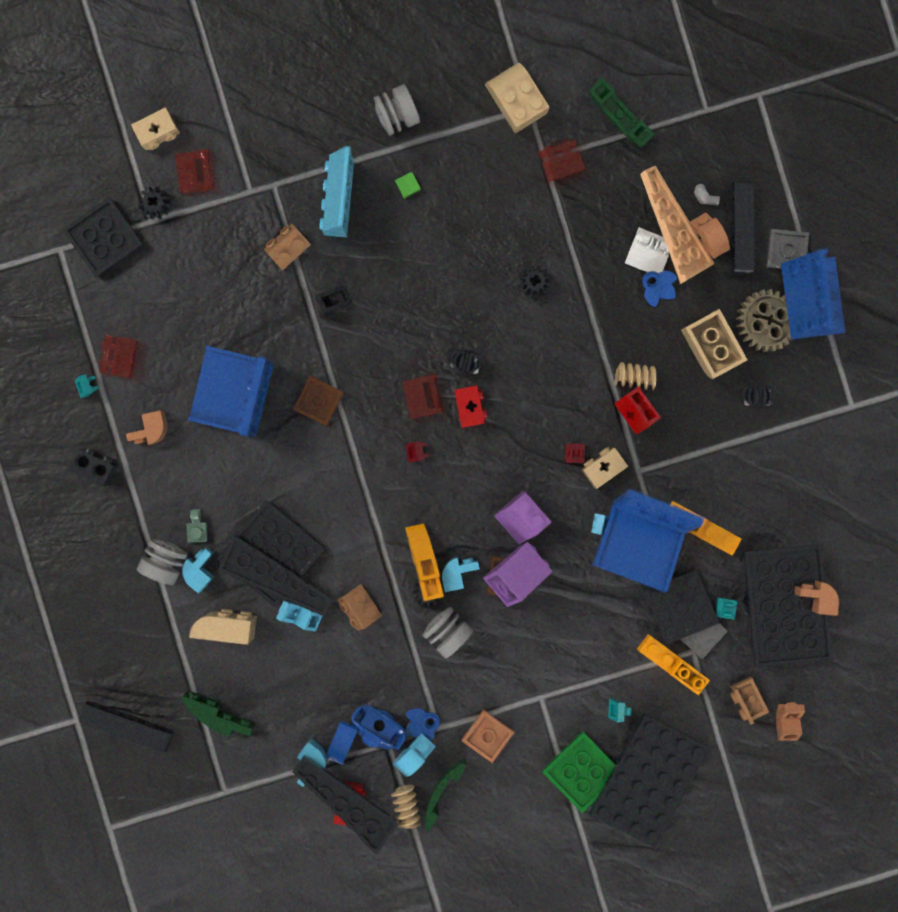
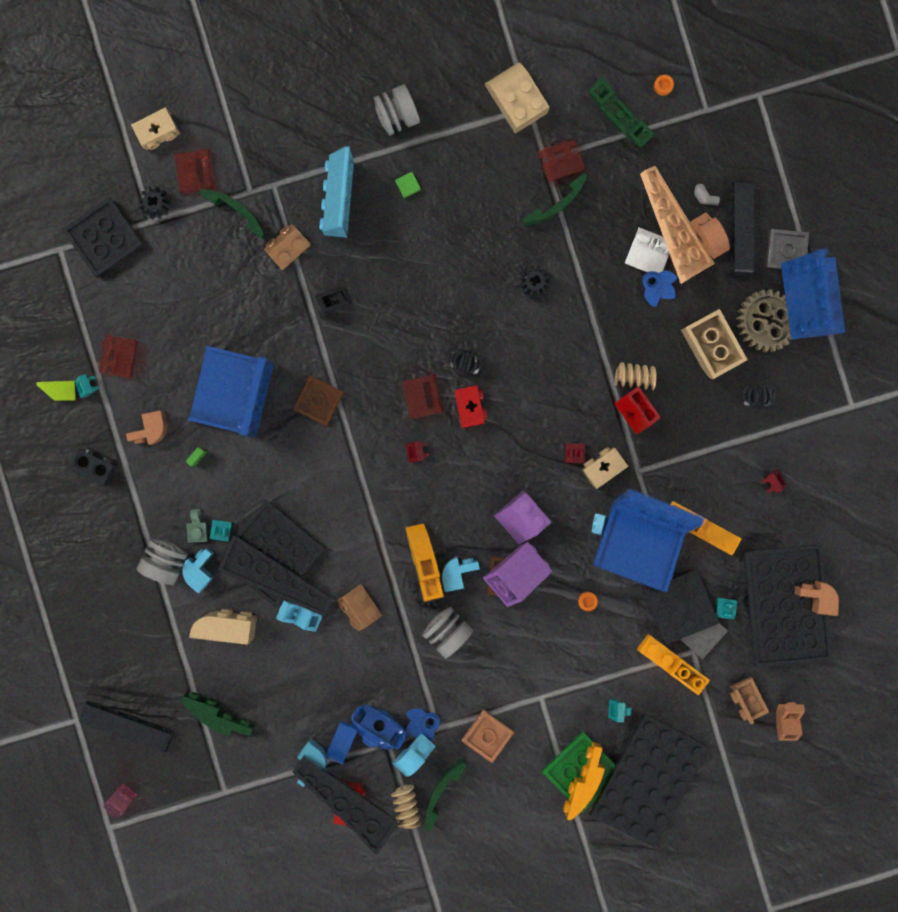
(58, 390): none -> lime slope
(119, 801): none -> clear pink brick
(196, 456): none -> bright green tile
(216, 199): none -> dark green slope
(221, 530): none -> teal tile
(538, 217): none -> dark green slope
(583, 789): none -> light orange slope
(587, 601): none -> orange tile
(663, 85): none -> orange tile
(776, 480): none -> dark red tile

